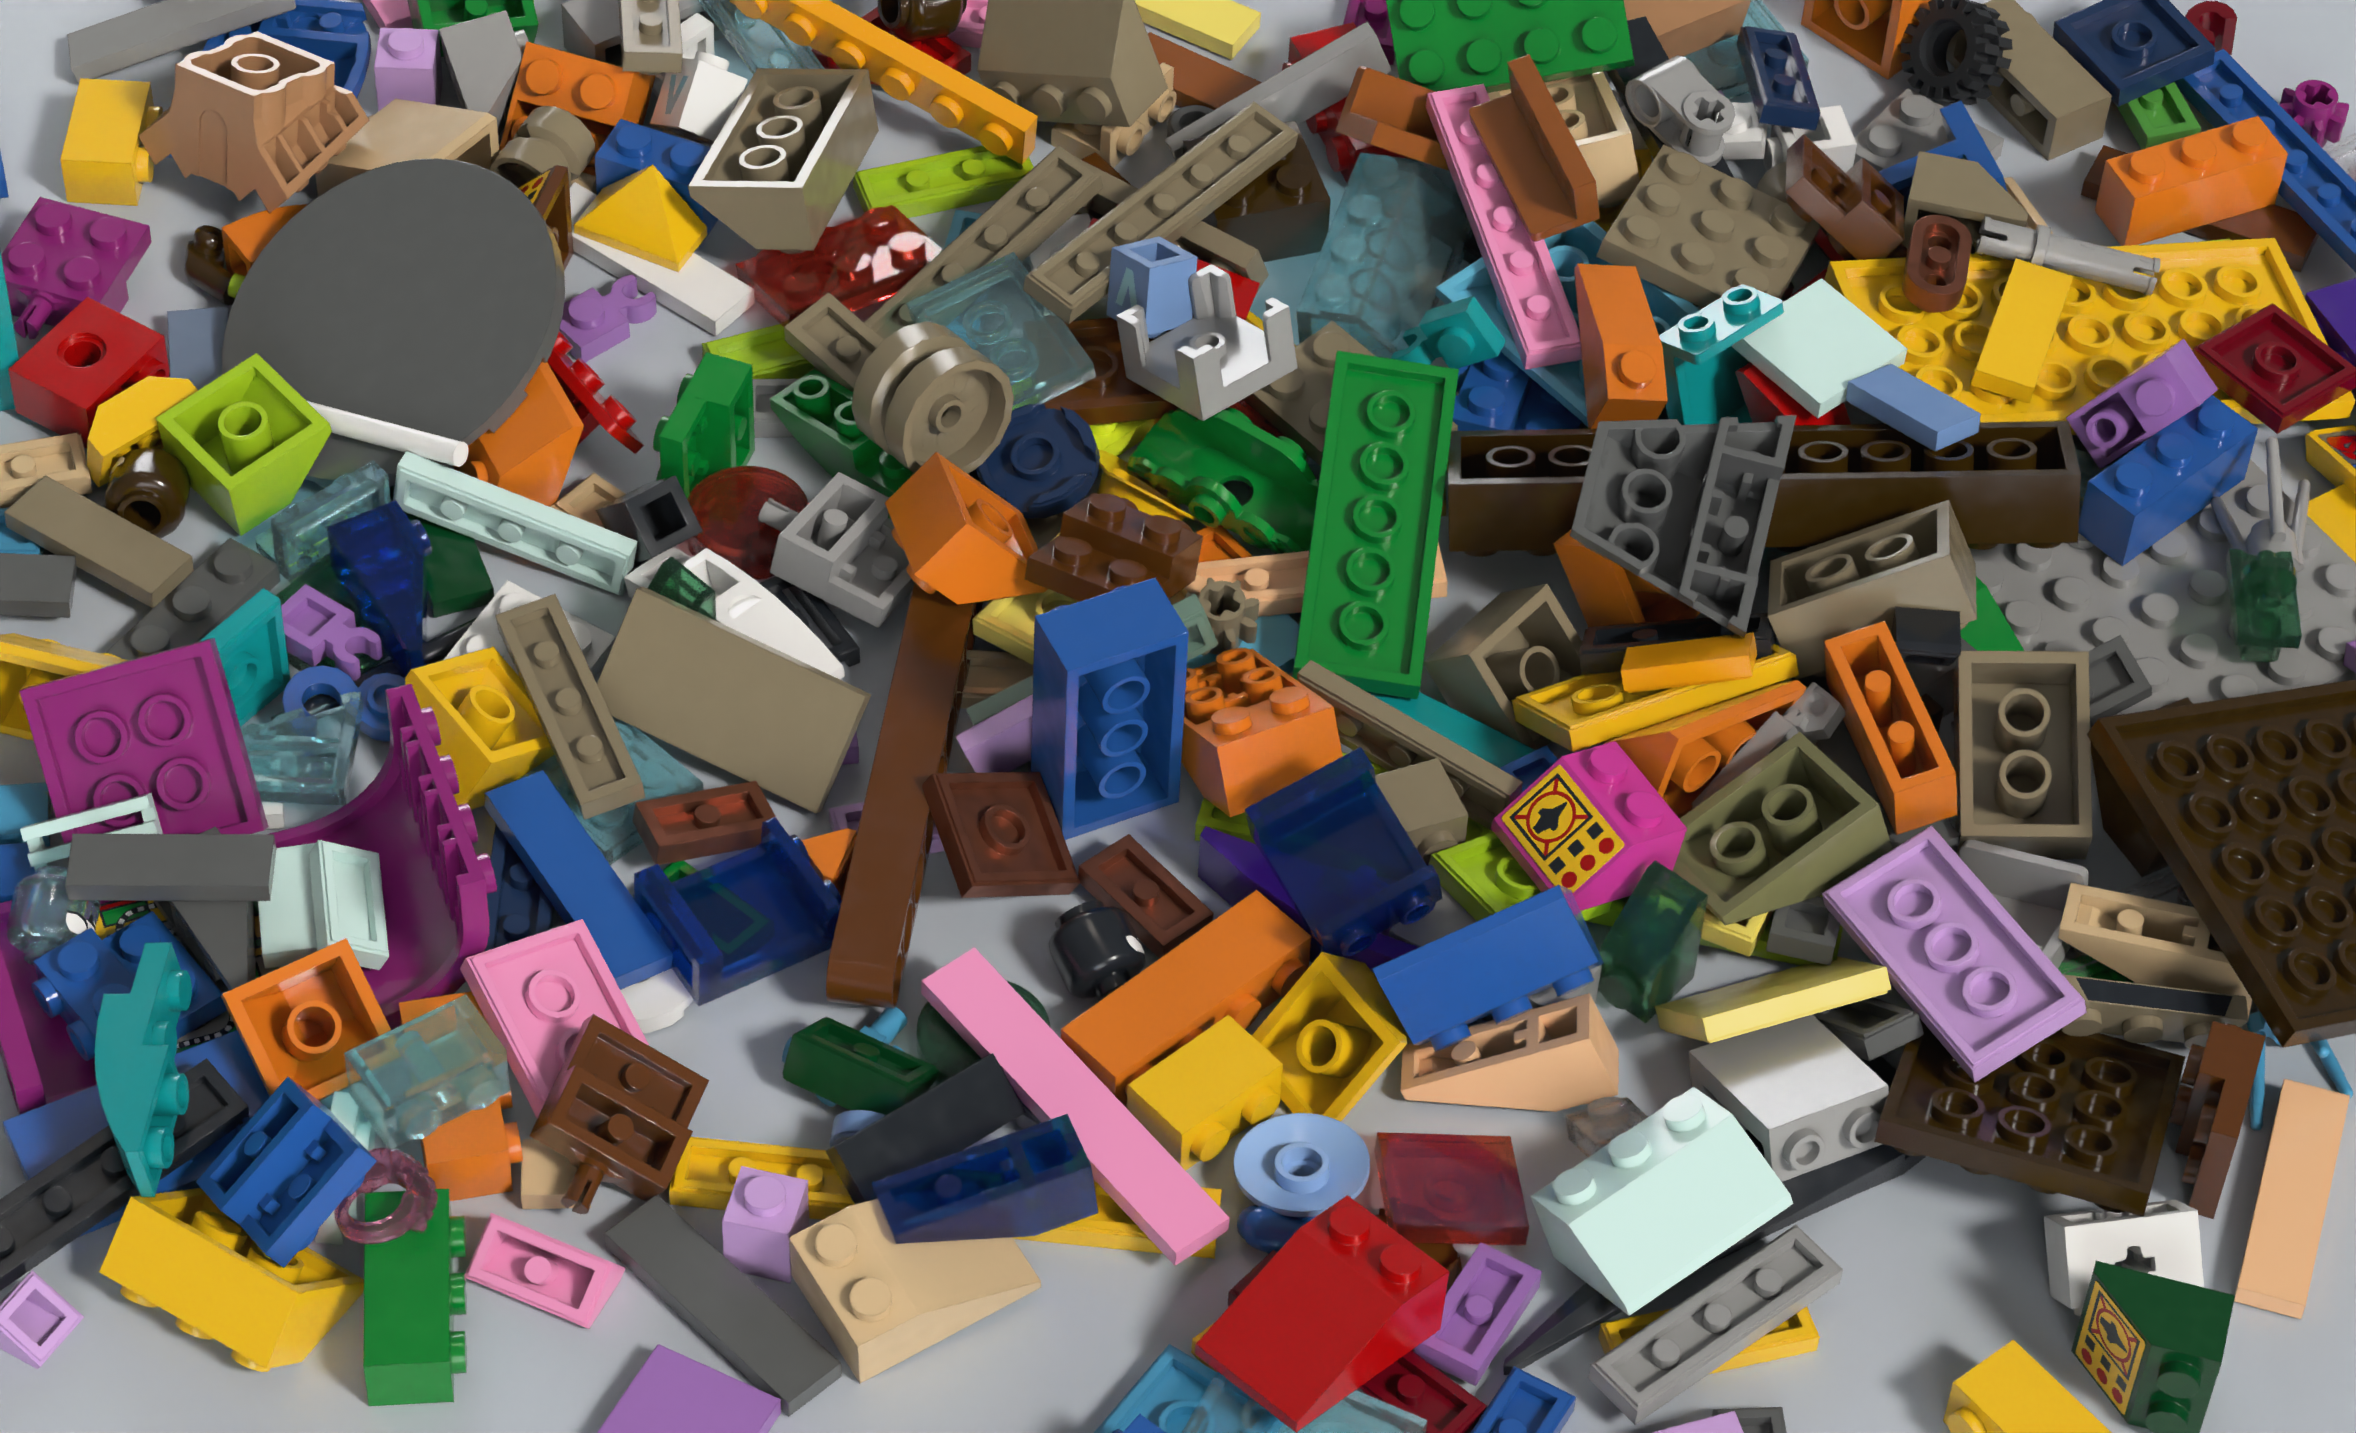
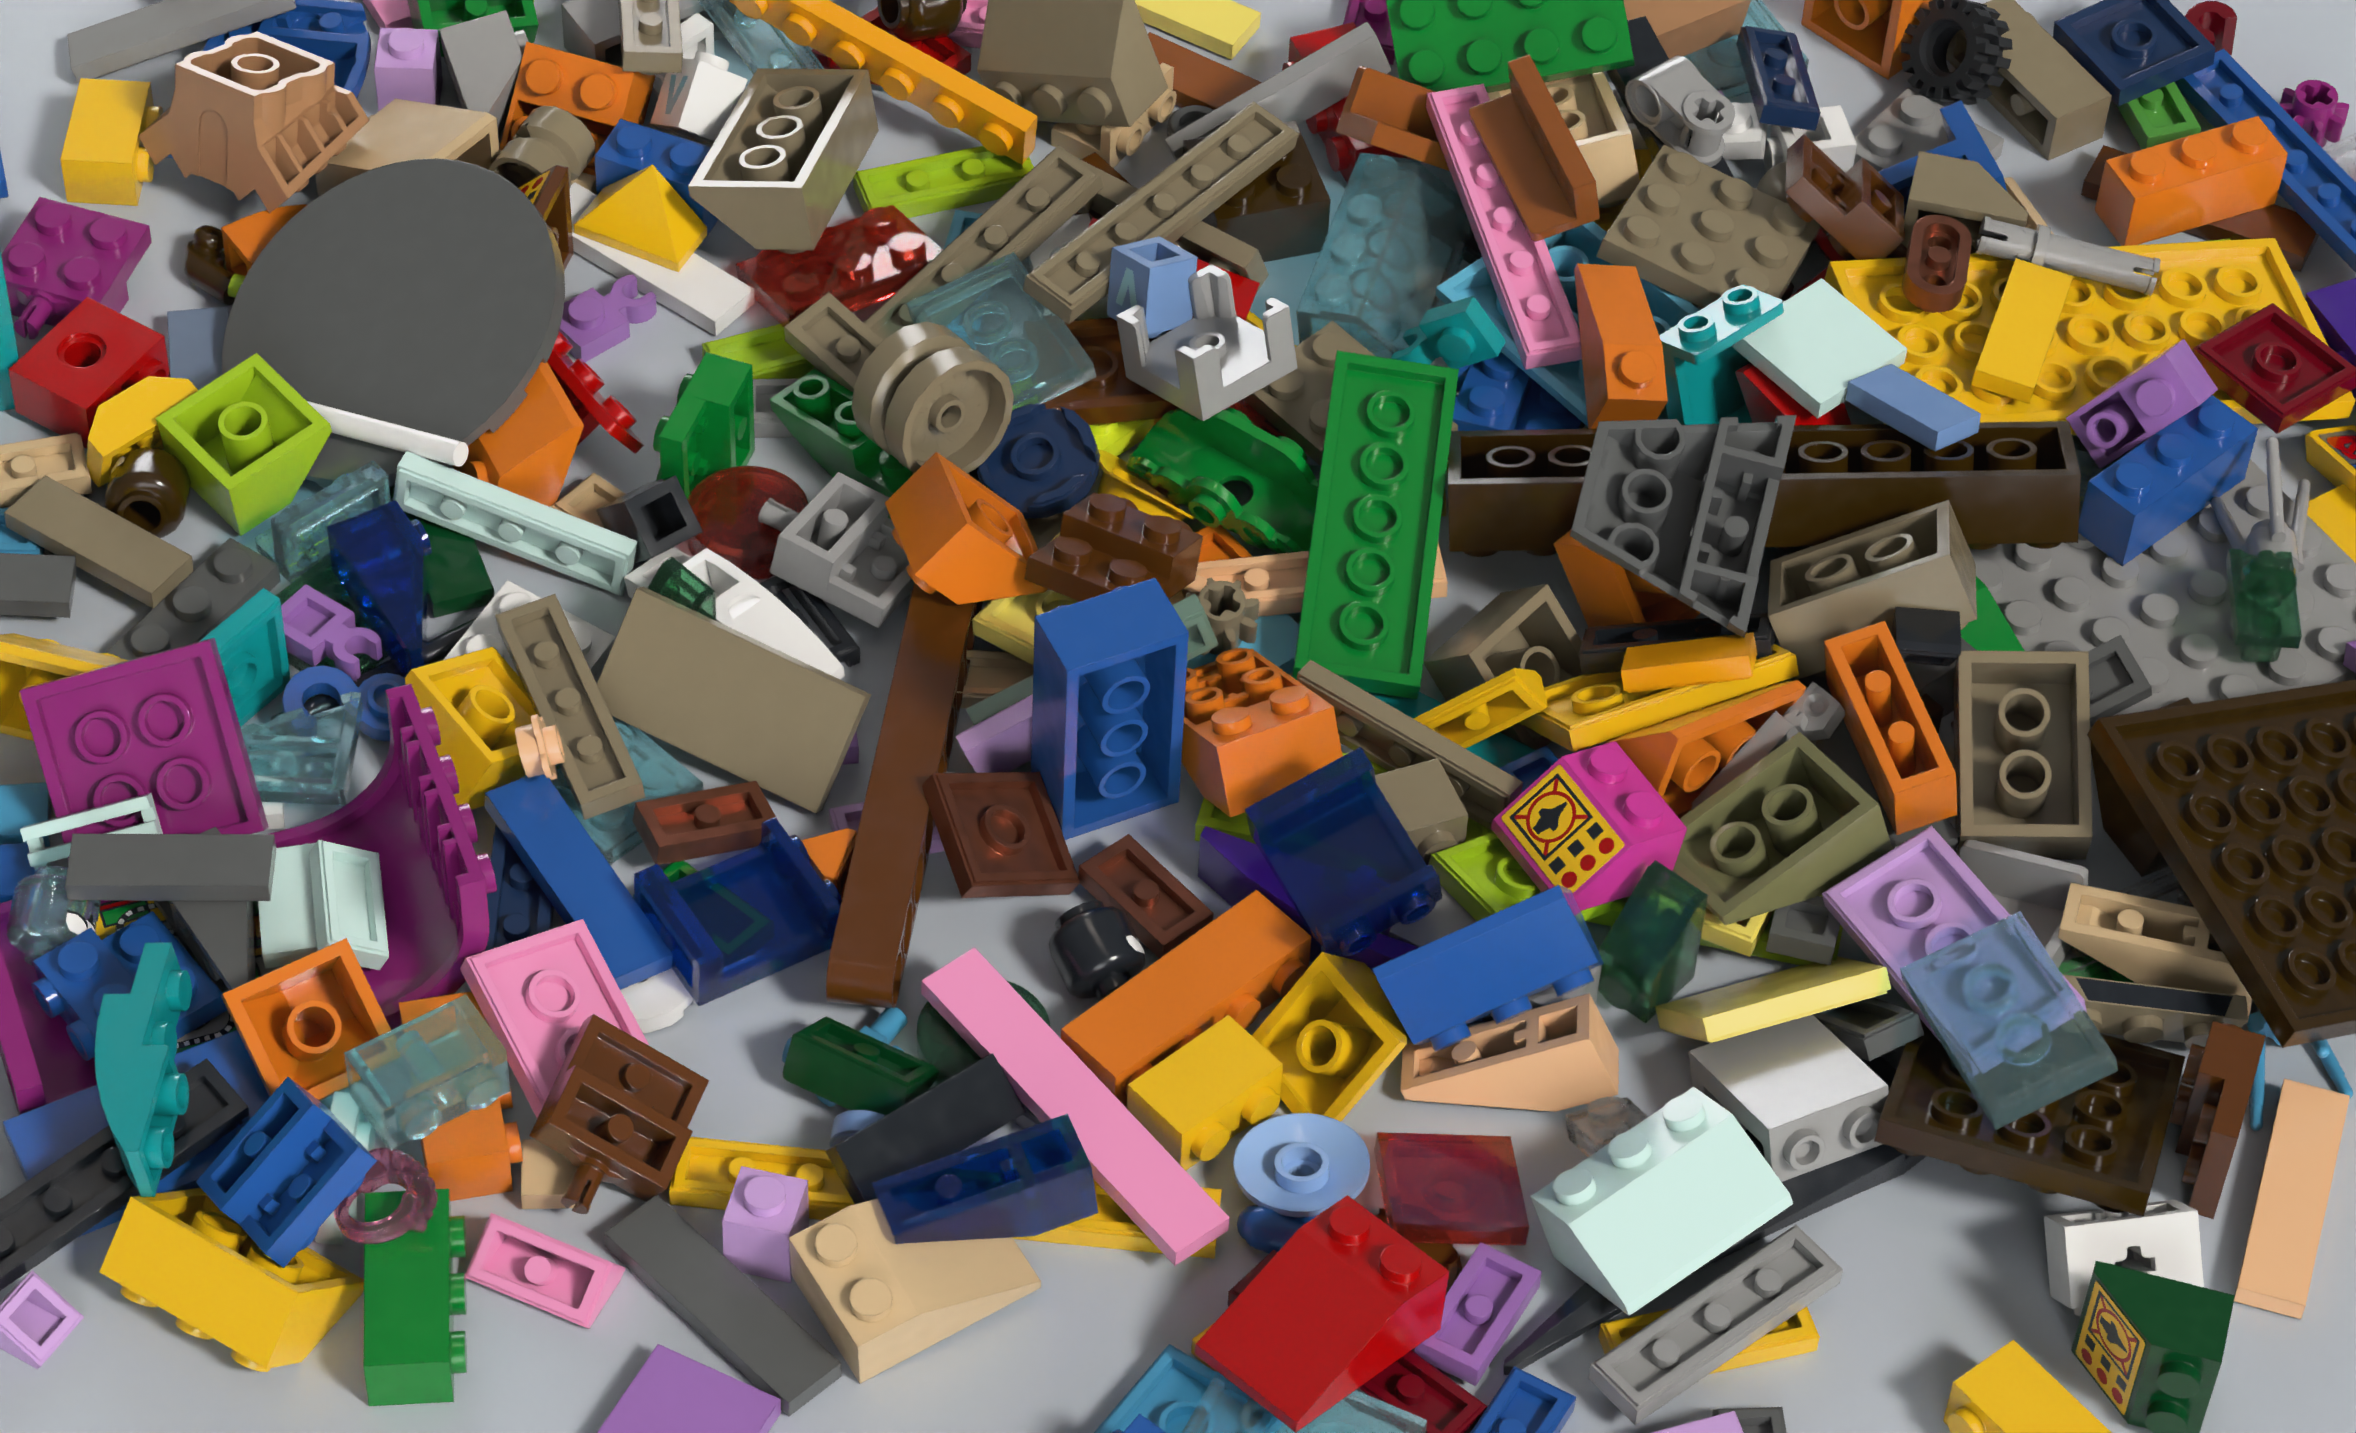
(540, 748): none -> light nougat plate
(1488, 707): none -> yellow slope
(2008, 1020): none -> clear light blue tile

